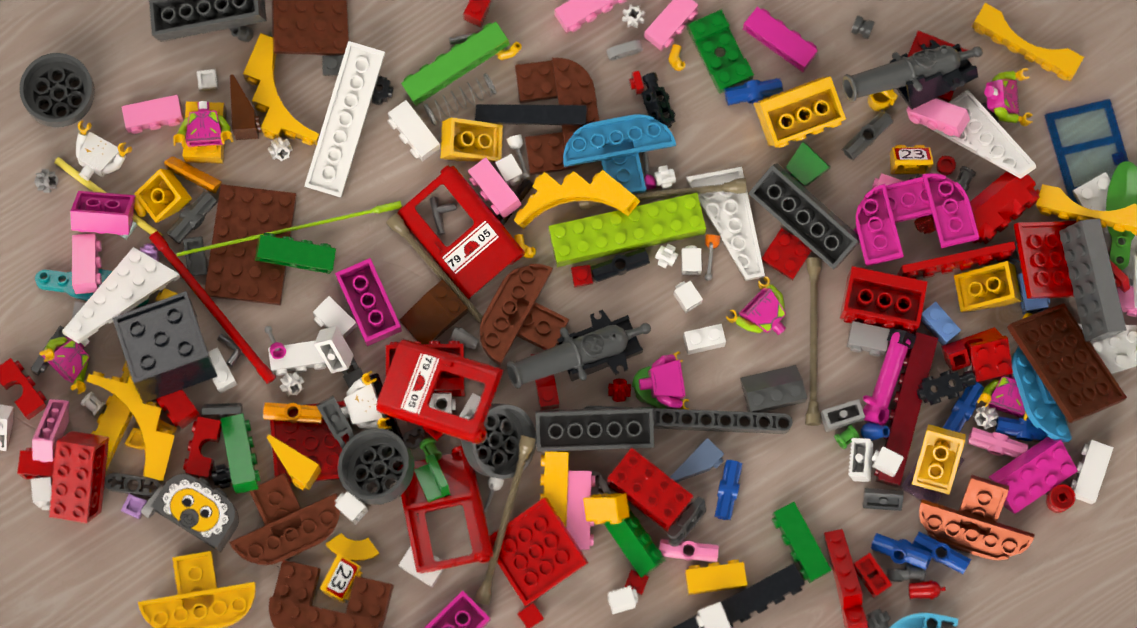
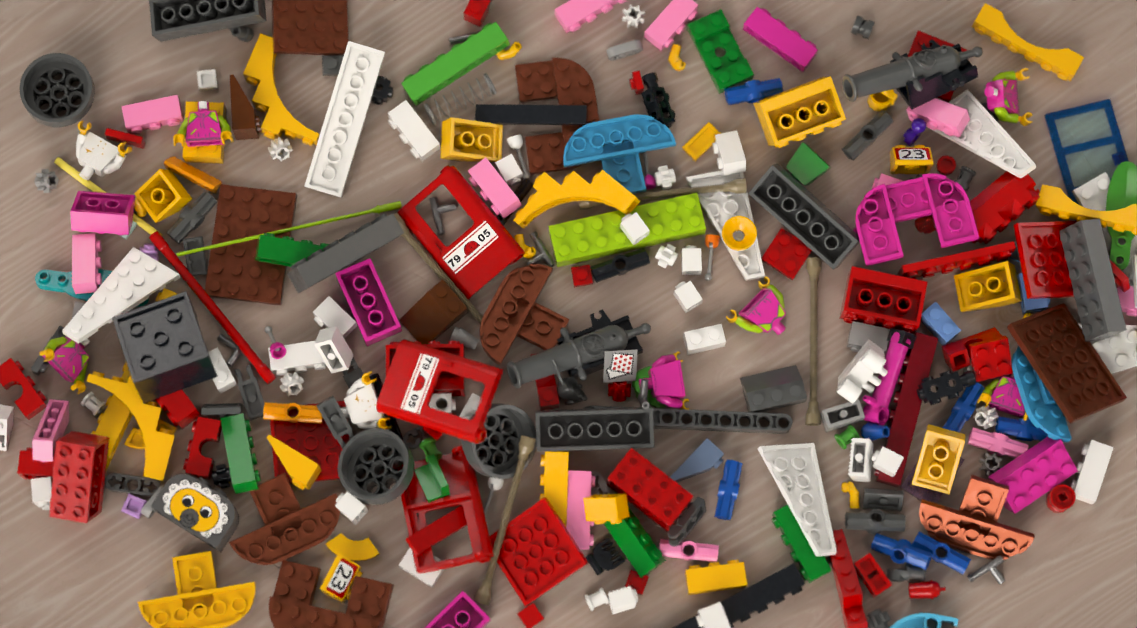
(121, 137): none -> red tile
(251, 394): none -> dark grey hinge
(342, 254): none -> dark grey brick
(437, 531): none -> red tile
(543, 255): none -> flat silver piece
(569, 389): none -> dark grey animal
(596, 599): none -> white bush
(602, 558): none -> black piece
(620, 366): none -> sticker
(634, 228): none -> white brick
(642, 397): none -> flat silver piece
(701, 141): none -> yellow tile
(730, 153): none -> white brick
(742, 224): none -> yellow piece
(800, 482): none -> white wing
(853, 493): none -> yellow arm
(860, 370): none -> white piece
(875, 521): none -> dark grey piece
(911, 135): none -> dark purple plate
(985, 466): none -> light grey gear
(990, 566): none -> flat silver piece

